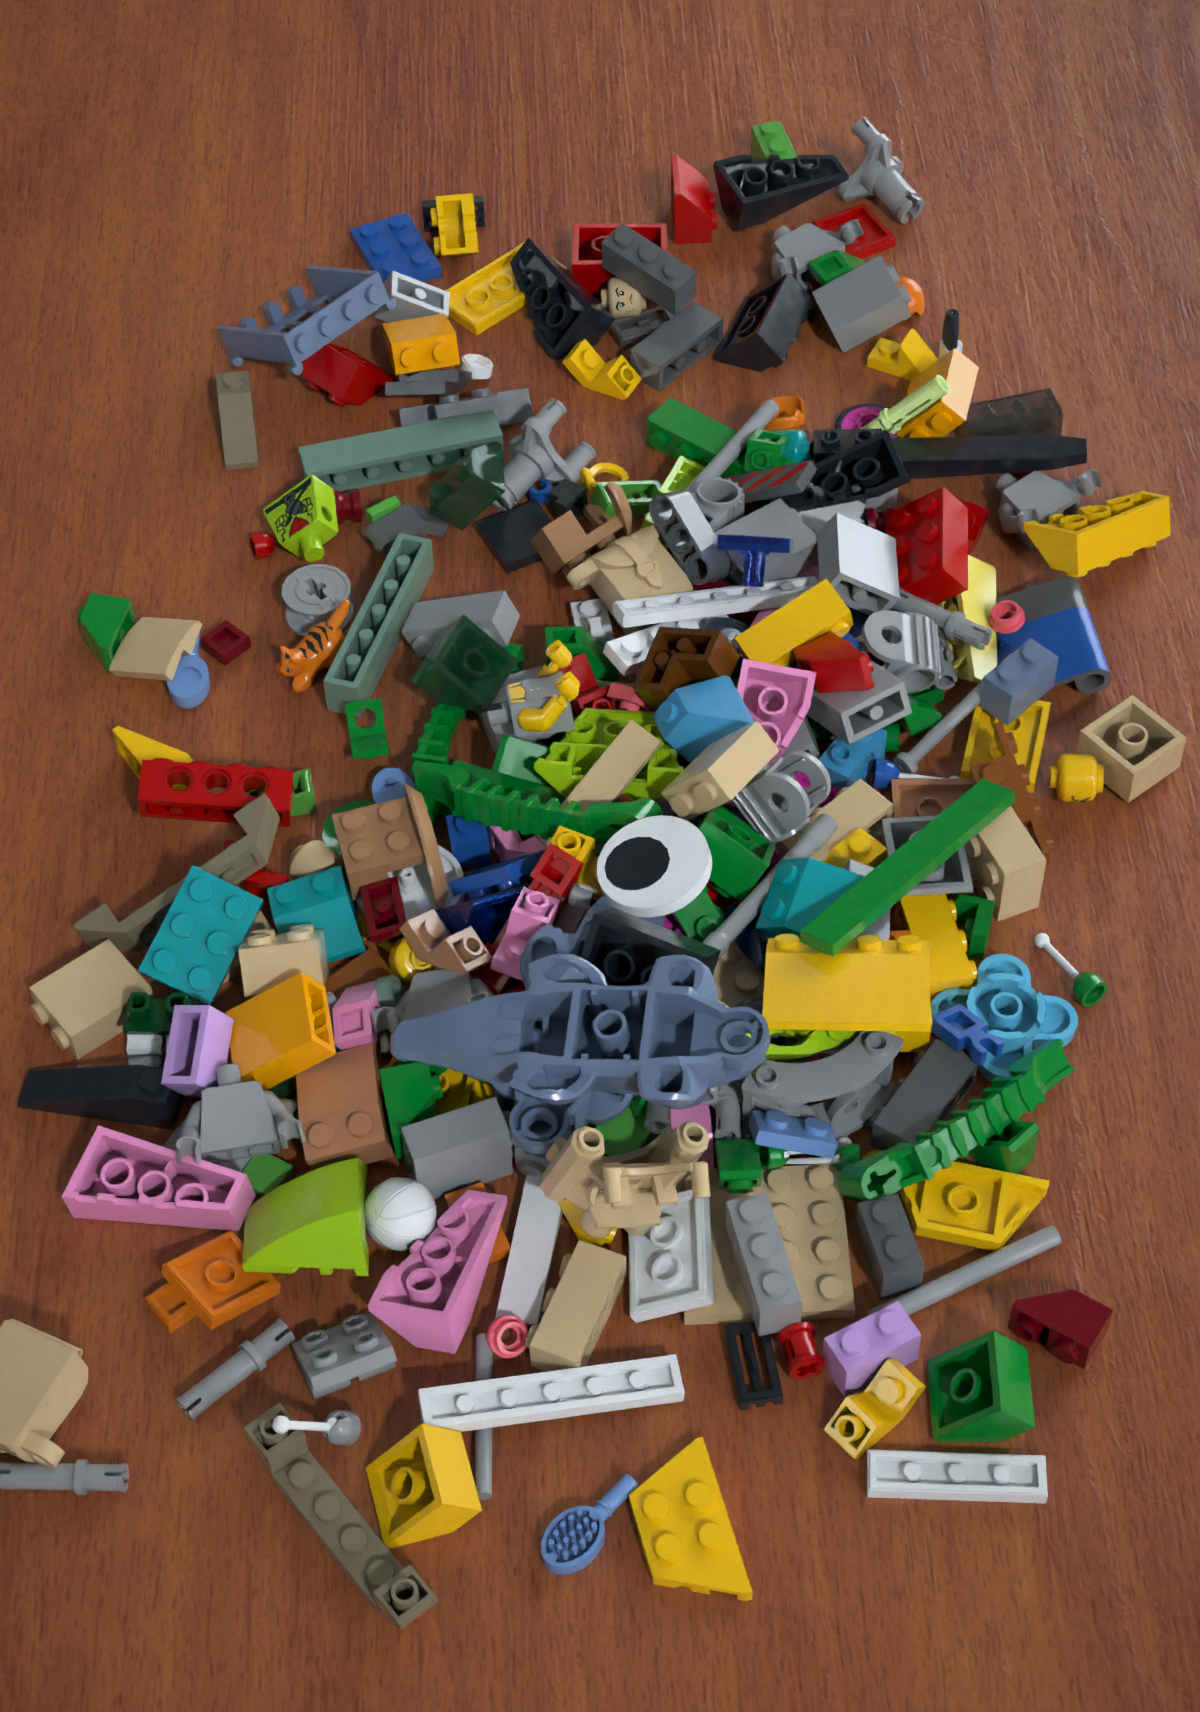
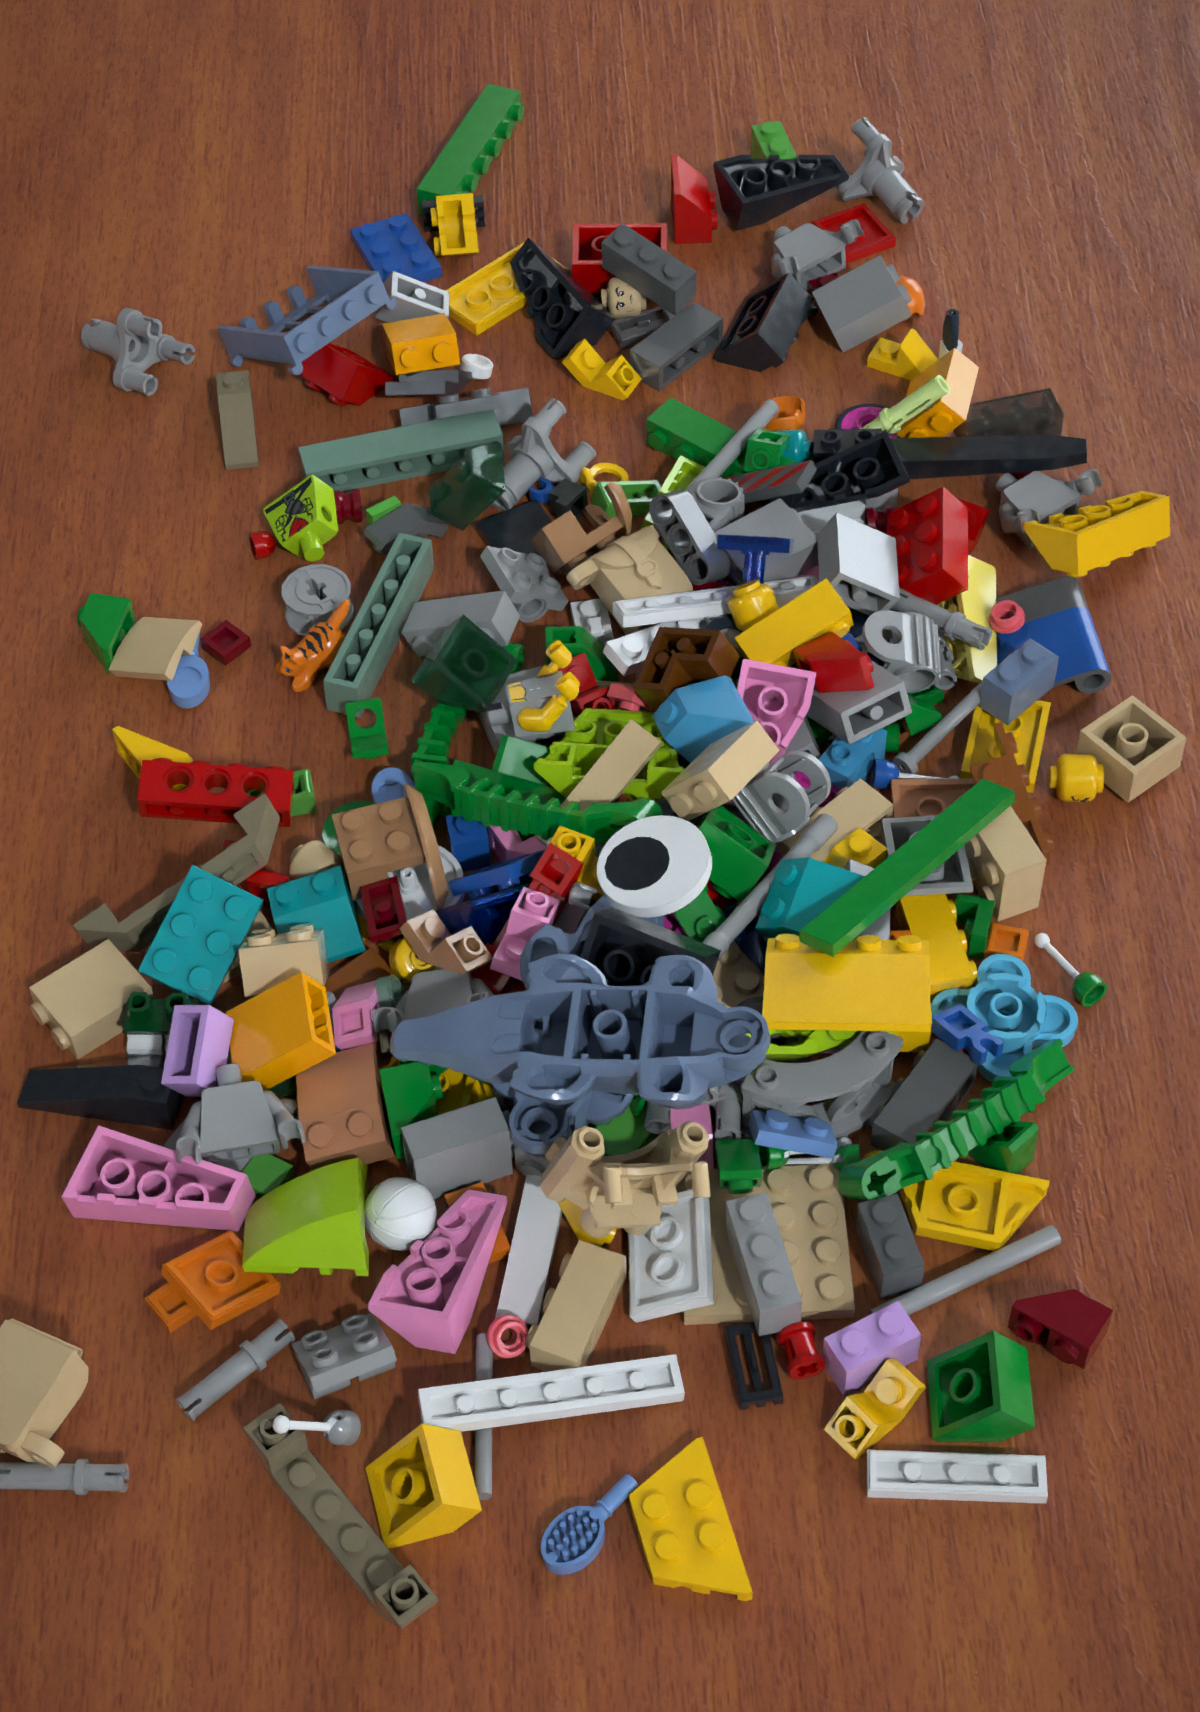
(135, 345): none -> light grey wheel
(473, 144): none -> green brick
(525, 582): none -> light grey plate
(751, 604): none -> yellow head
(833, 266): green slope -> none
(1006, 940): none -> orange tile

